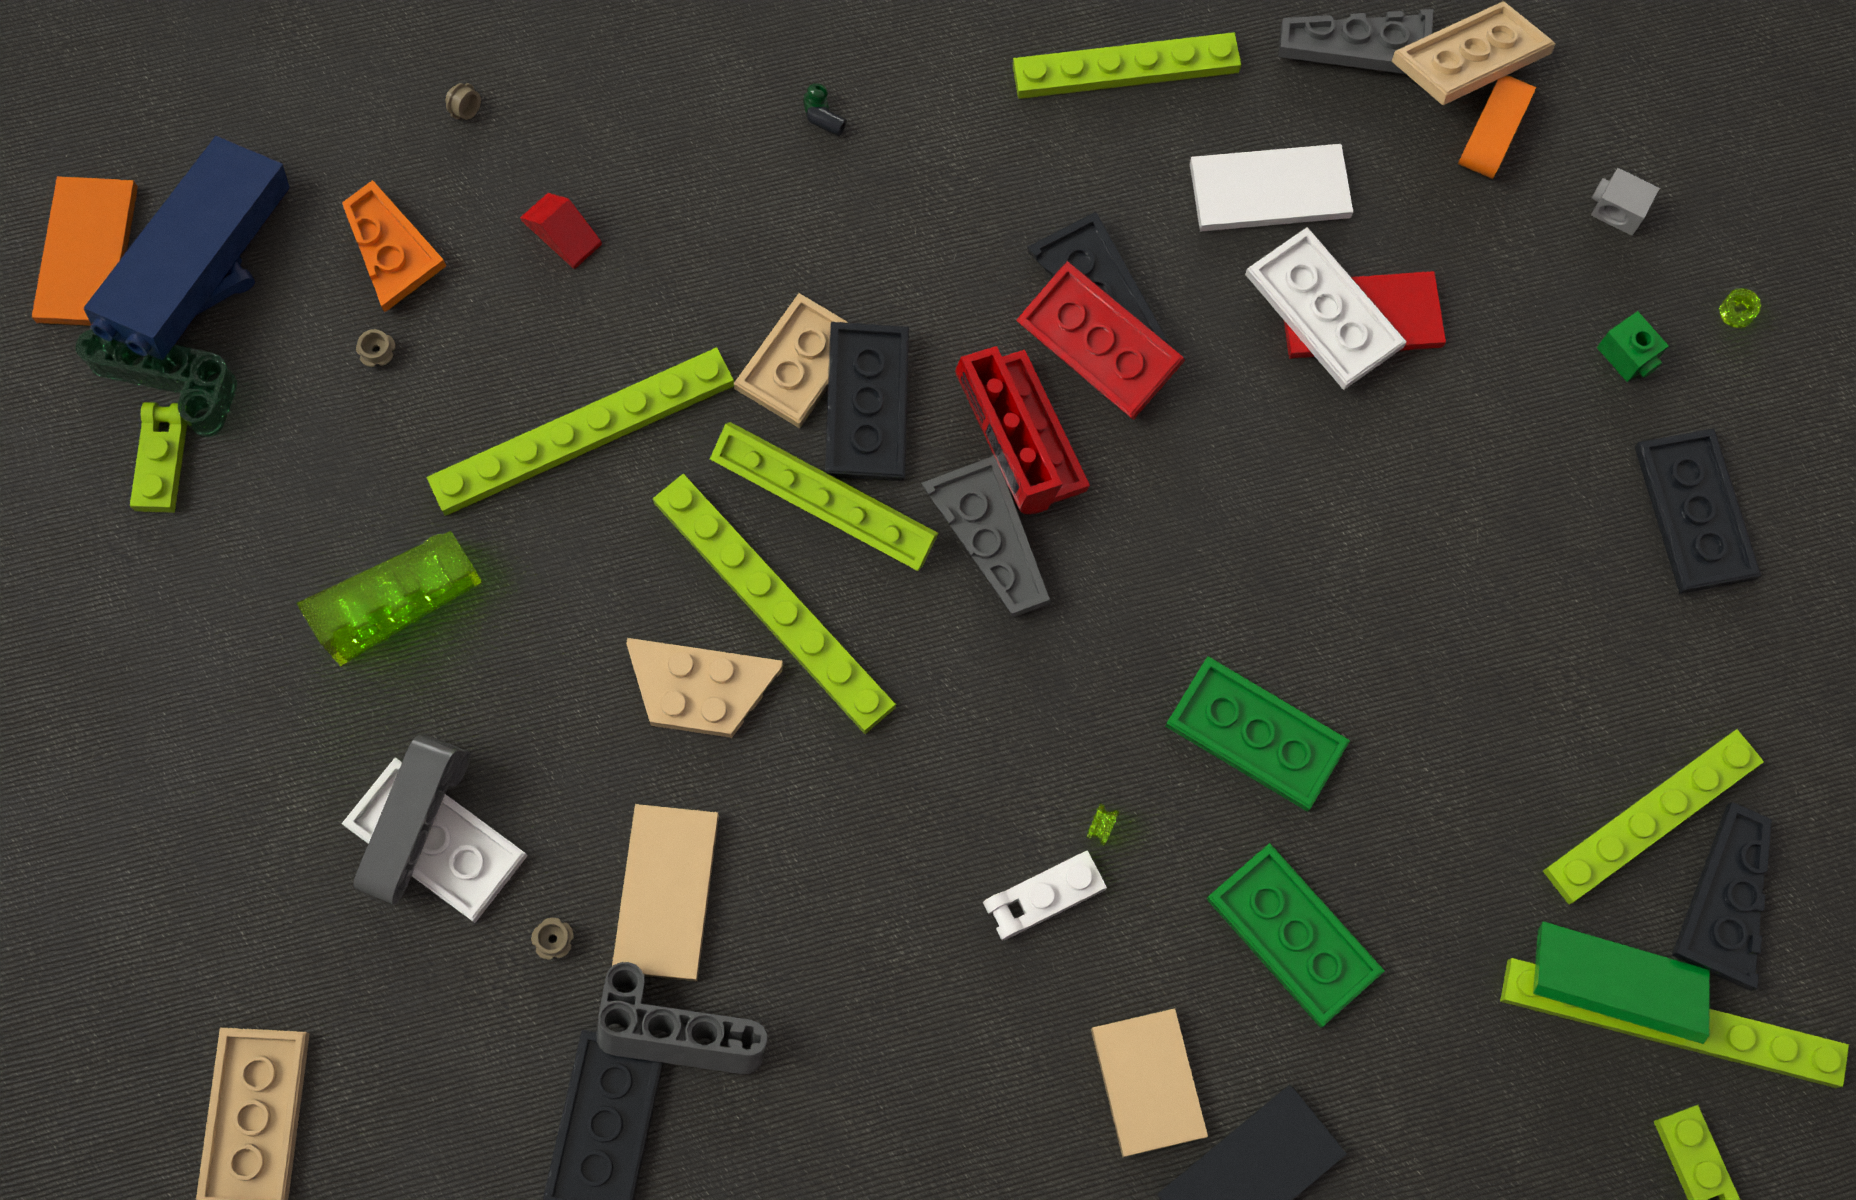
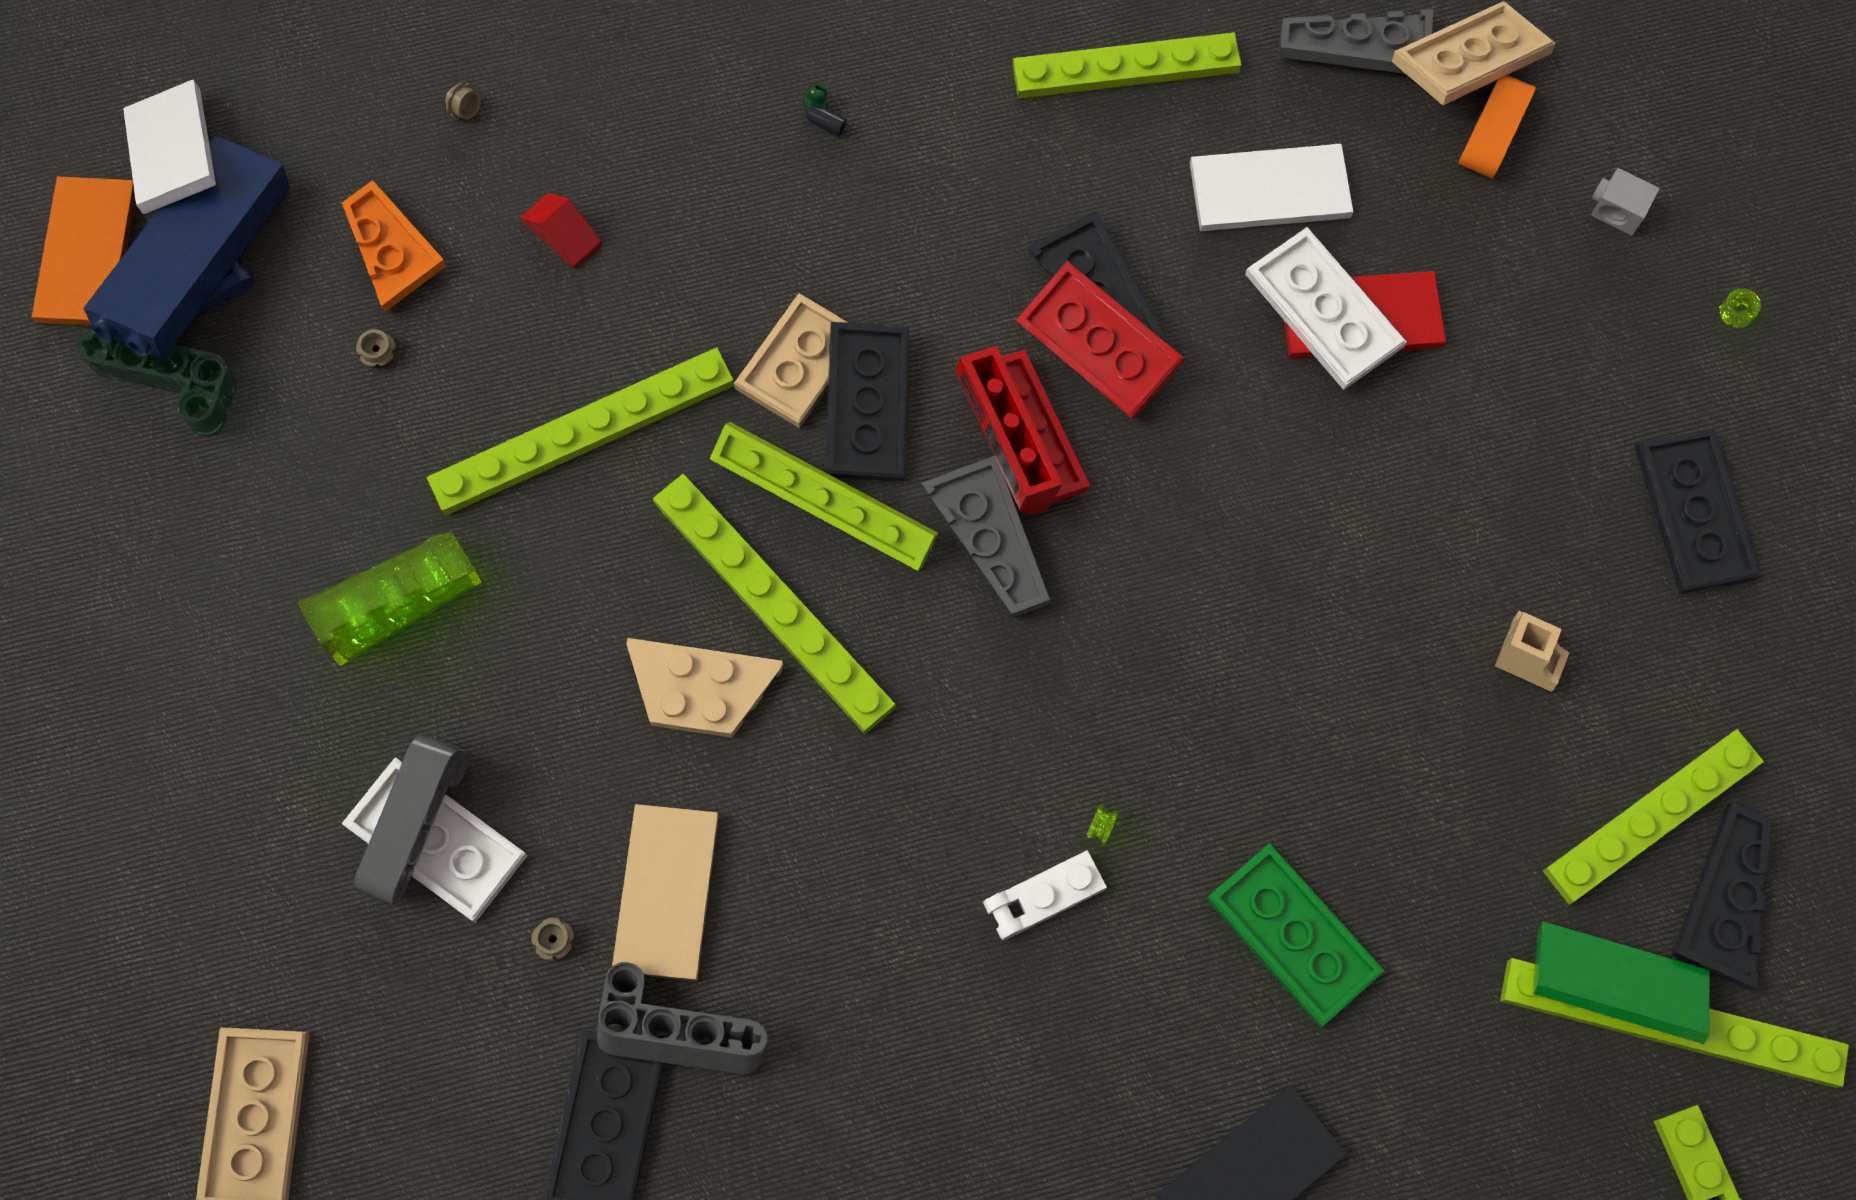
(158, 459): lime plate -> none
(168, 147): none -> white tile
(1149, 1082): tan tile -> none
(1257, 733): green tile -> none
(1533, 651): none -> tan brick
(1633, 347): green brick -> none

